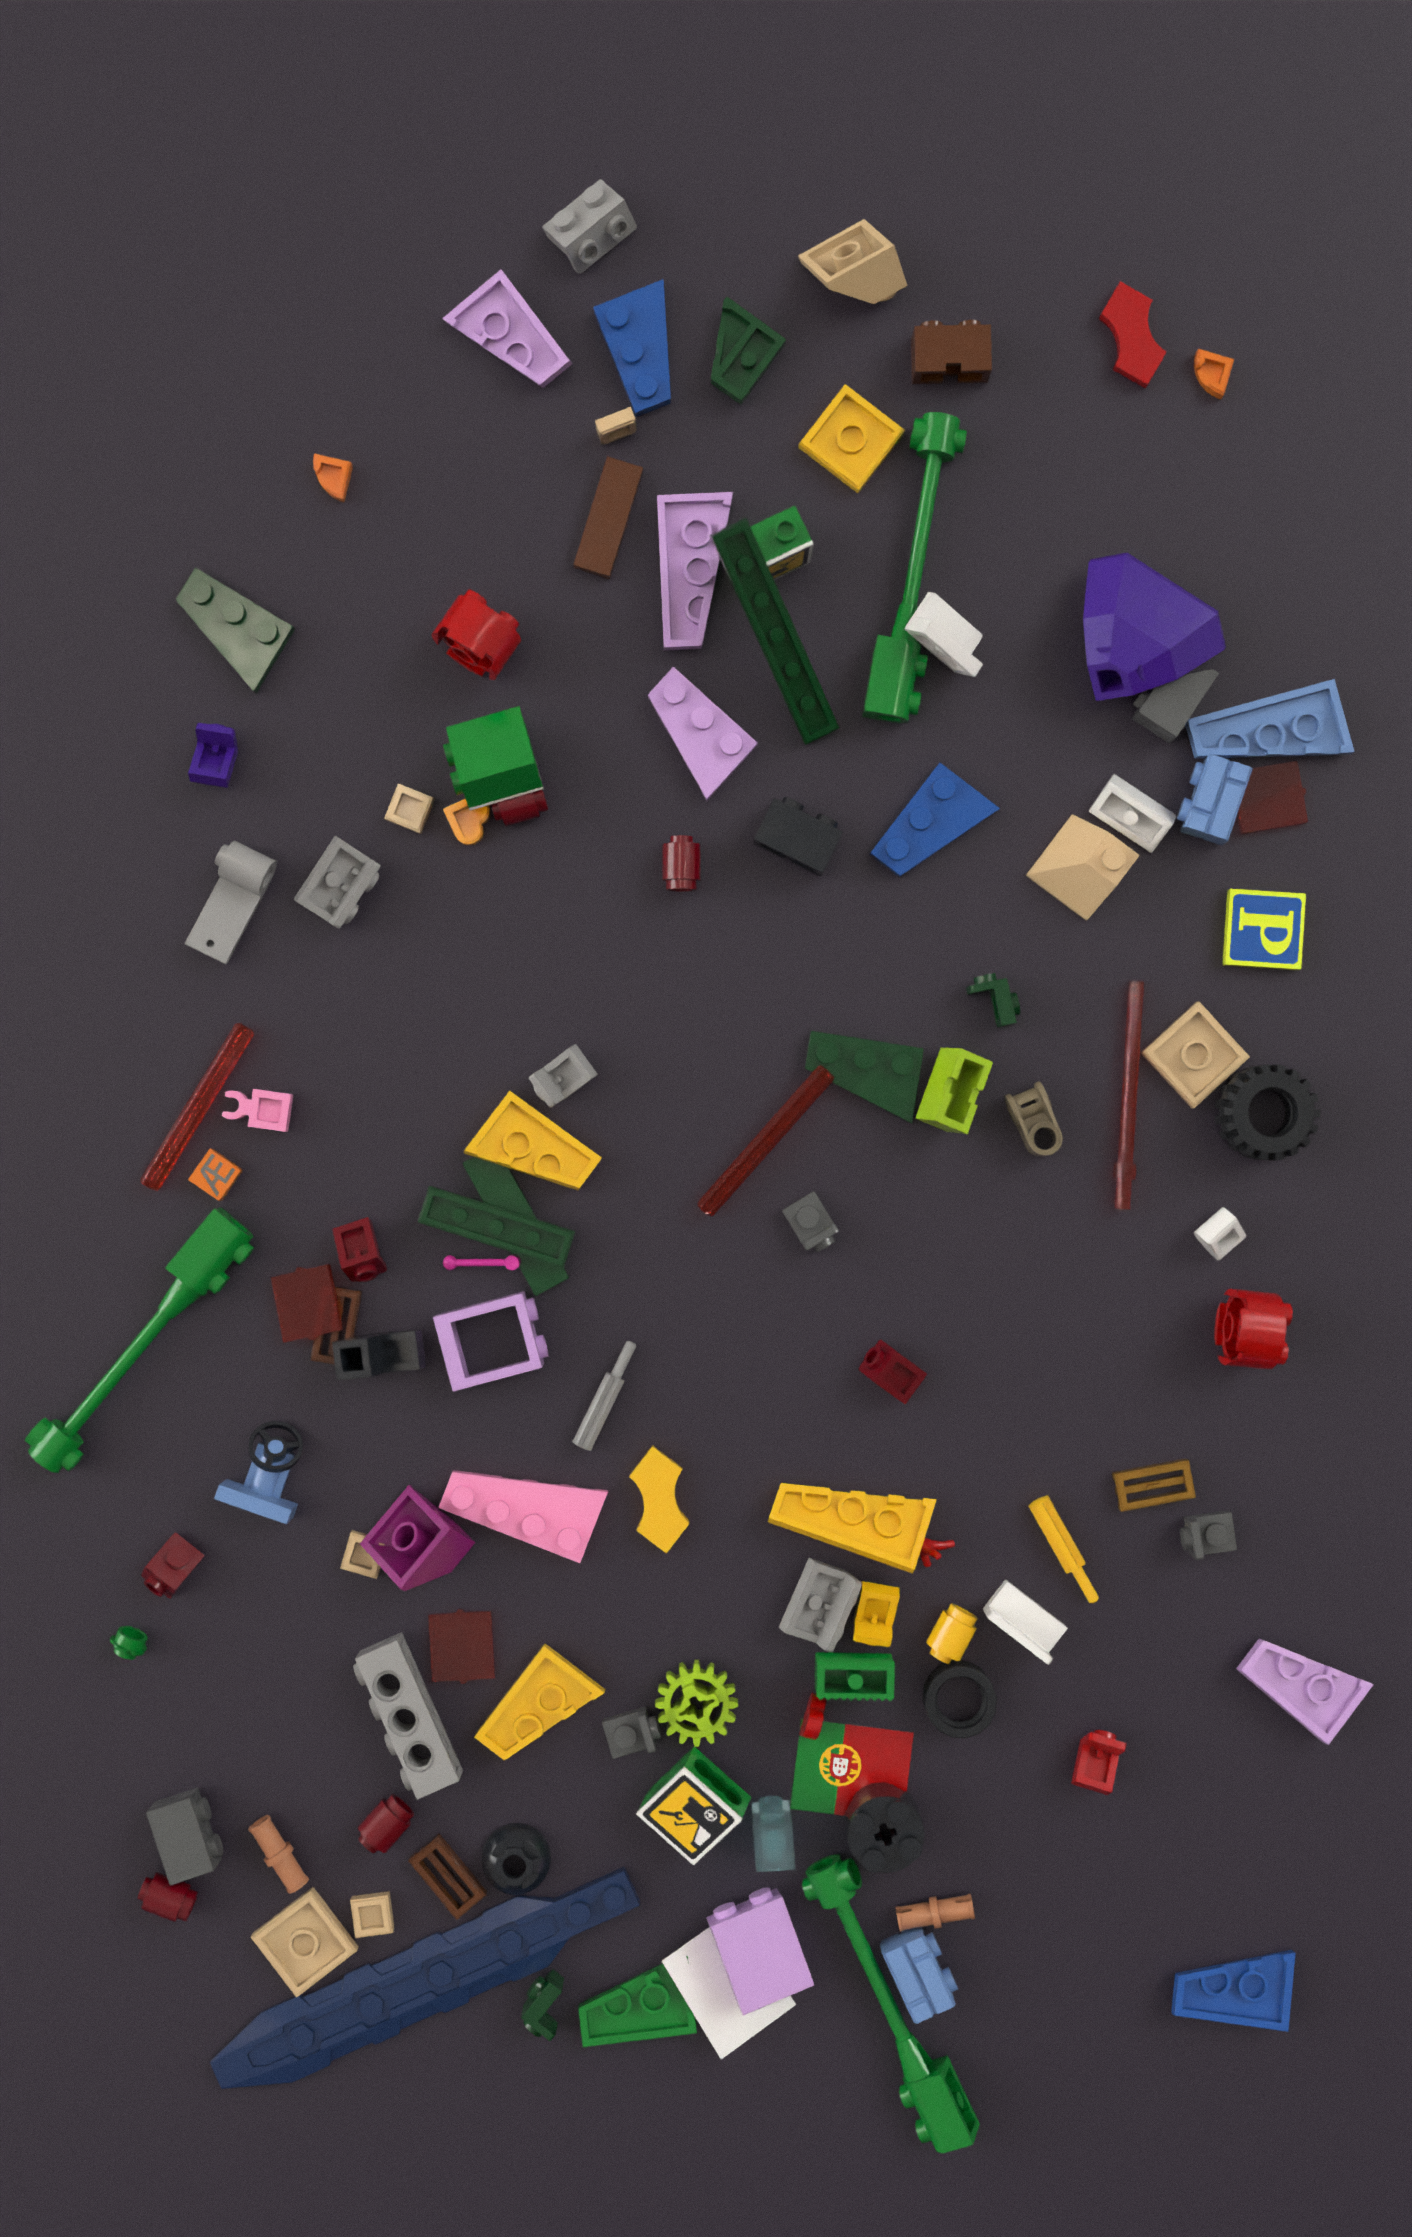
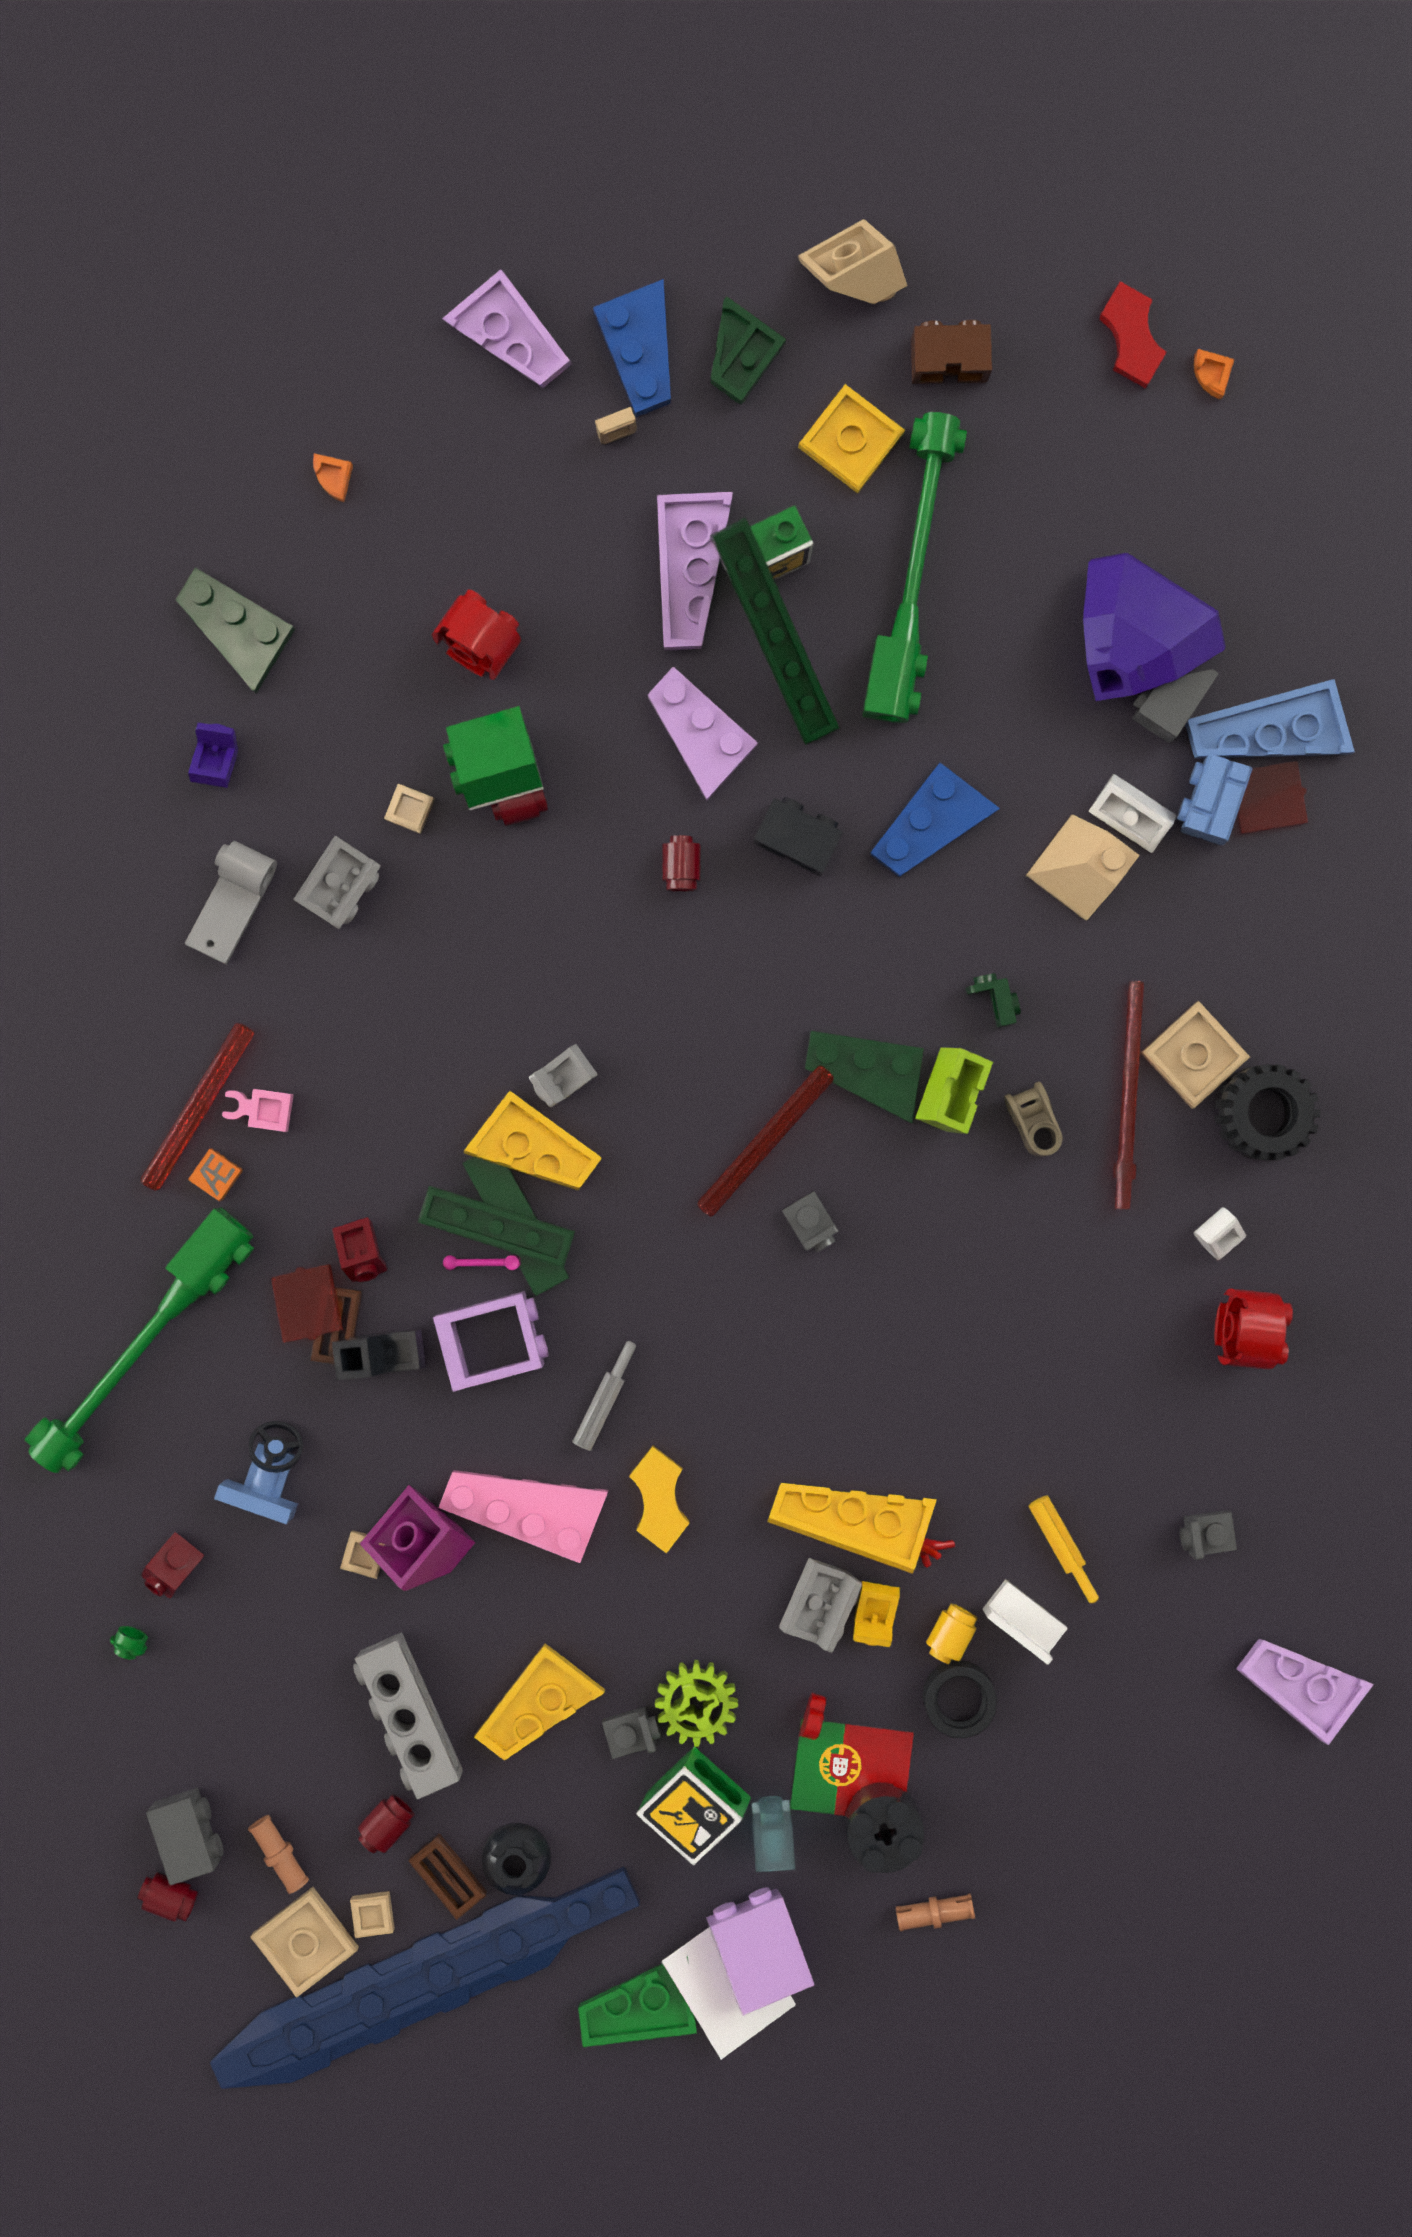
(461, 1646): clear red piece -> none
(467, 823): light orange tile -> none
(541, 1996): dark green bracket -> none
(590, 225): light grey bracket -> none
(608, 517): reddish brown tile -> none
(854, 1676): green brick -> none
(892, 1371): dark red bracket -> none
(918, 1974): medium blue brick -> none
(928, 2084): green bar -> none
(946, 634): white panel -> none
(1097, 1761): red bracket -> none
(1121, 1489): pearl gold tile -> none
(1239, 1991): blue wing -> none
(1264, 929): tile -> none

